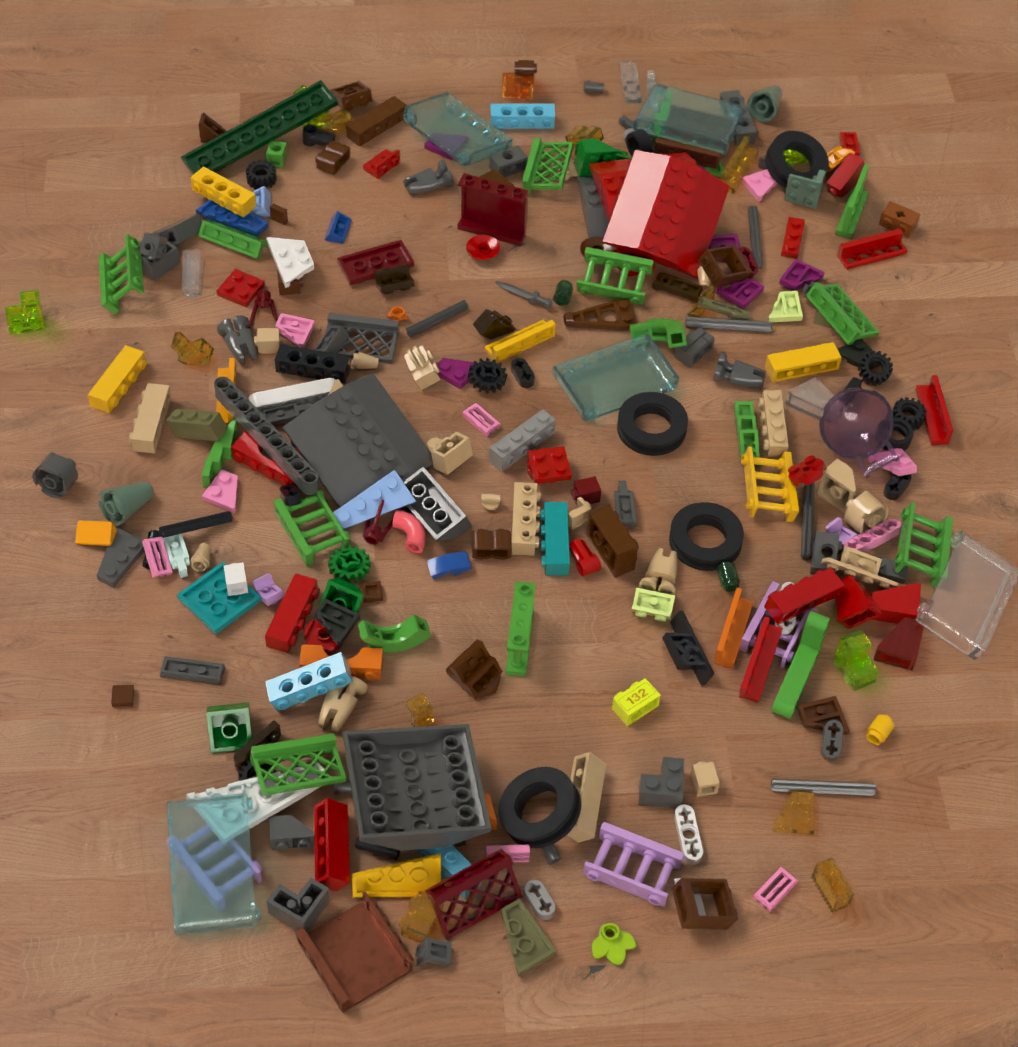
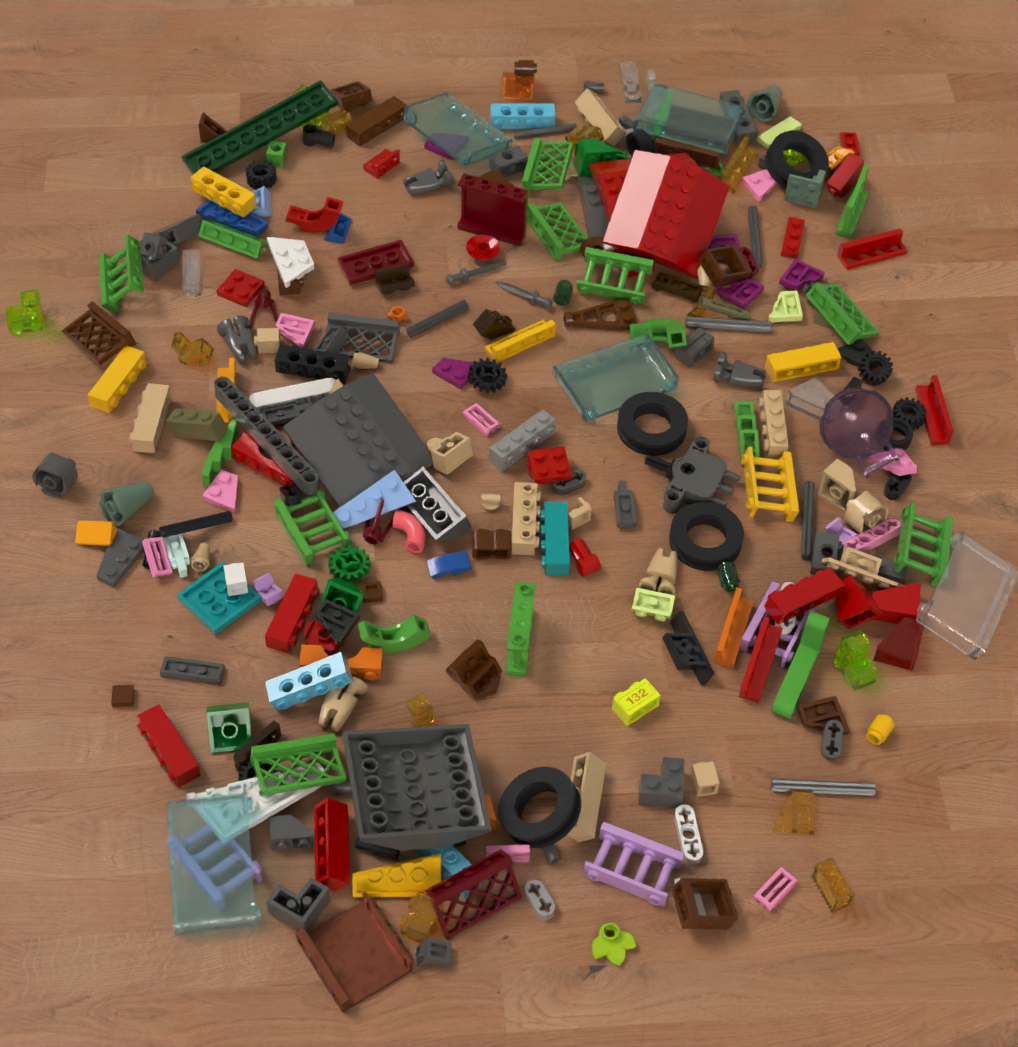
(108, 326): none -> reddish brown fence
(168, 745): none -> red brick
(278, 214): reddish brown tile -> none
(318, 220): none -> red arch
(333, 157): reddish brown brick -> none
(422, 367): tan brick -> none
(464, 274): none -> dark grey sword
(521, 134): none -> dark grey bar
(525, 937): olive wing -> none
(526, 371): black beam -> none
(546, 232): none -> bright green fence
(570, 485): none -> dark grey beam
(587, 489): dark red brick -> none
(599, 115): none -> tan brick
(612, 540): reddish brown brick -> none
(694, 477): none -> piece
(788, 124): none -> yellowish green tile
(807, 471): red plate -> none
(899, 217): dark orange brick -> none

